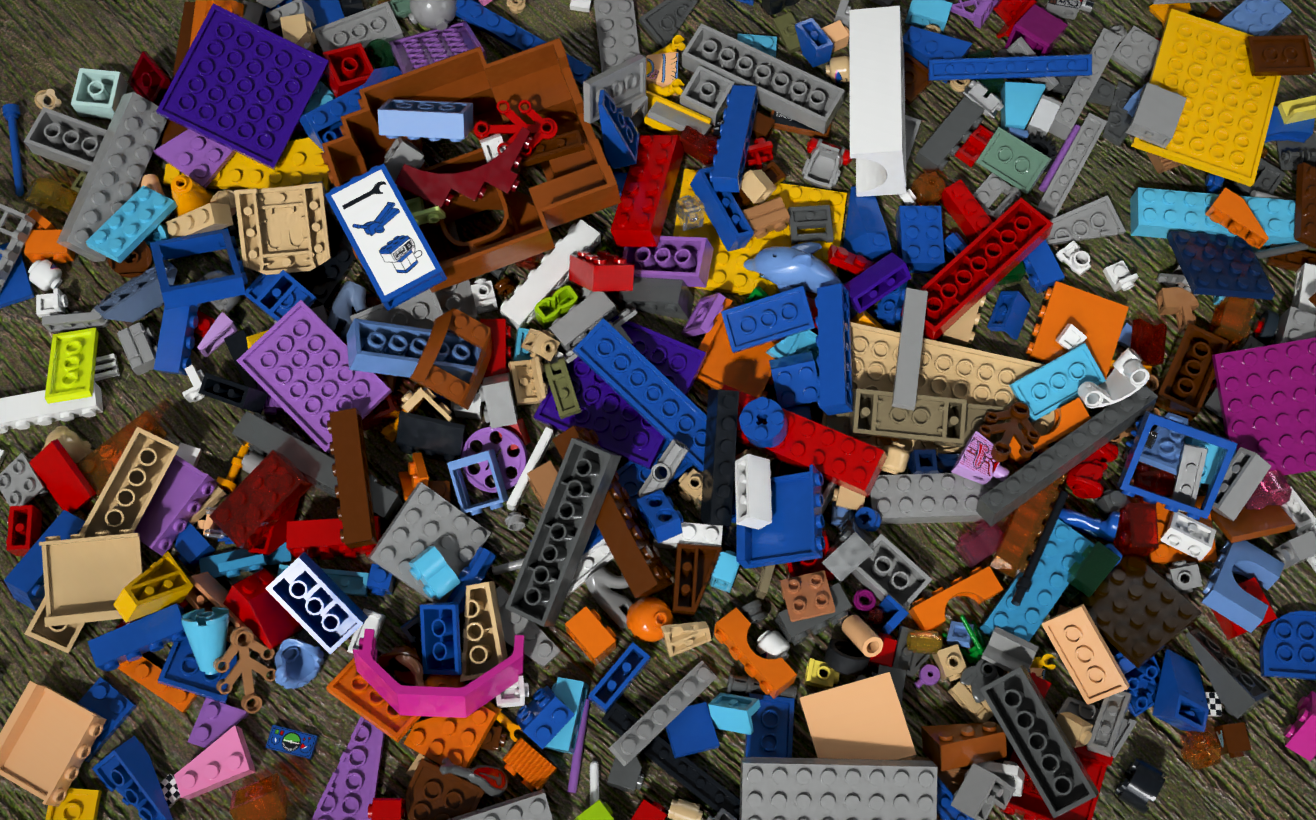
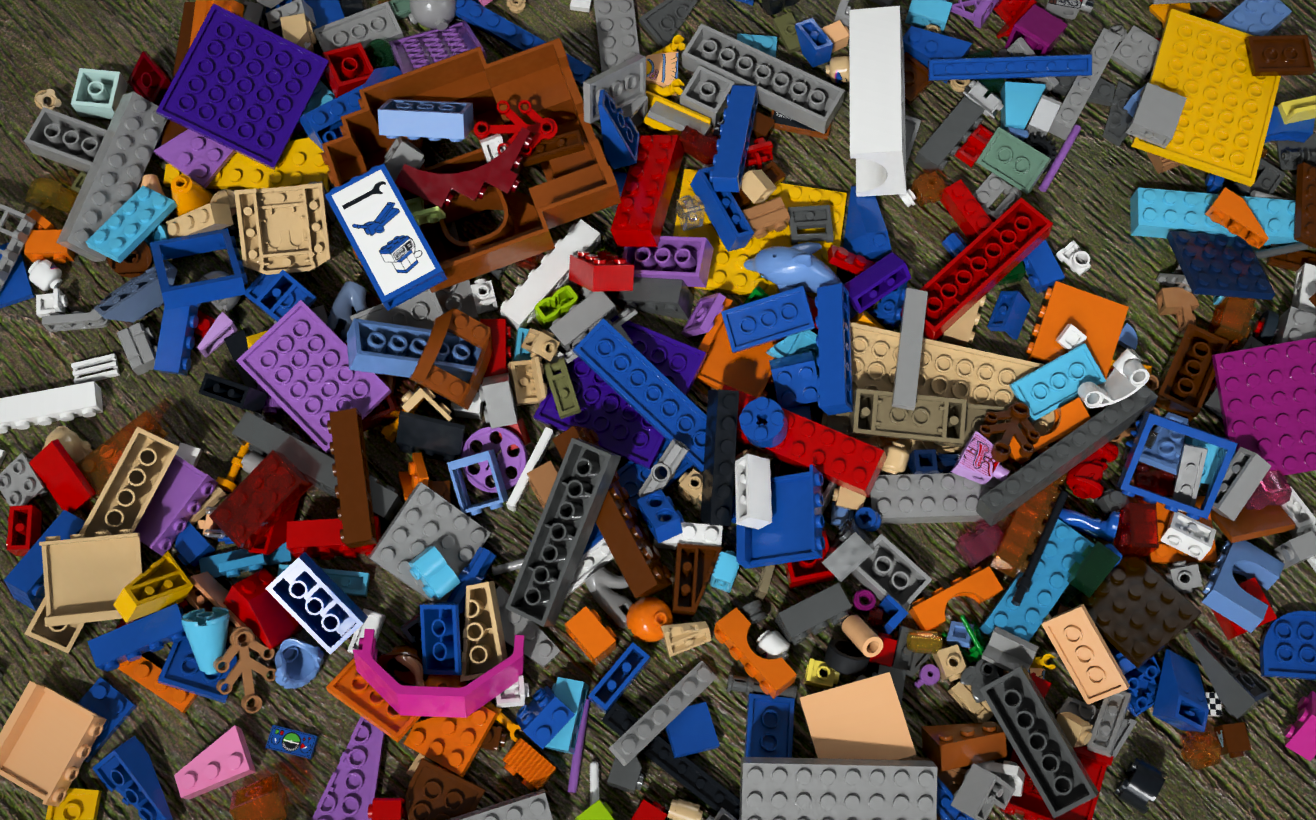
(12, 113): blue piece -> none
(72, 365): neon yellow plate -> none
(170, 790): tile -> none
(196, 378): white bracket -> none
(214, 721): medium lavender wing -> none
(328, 276): black plate -> none
(380, 581): blue brick -> none
(489, 778): dark grey piece -> none
(504, 287): reddish brown bush -> none
(515, 521): light grey plate -> none
(733, 712): medium azure panel -> none
(807, 596): nougat bracket -> none
(824, 164): light grey piece -> none
(920, 238): blue brick -> none
(1071, 166): light grey plate -> none
(1086, 222): light grey wing -> none
(1120, 276): white bracket -> none
(1149, 341): clear red bracket -> none

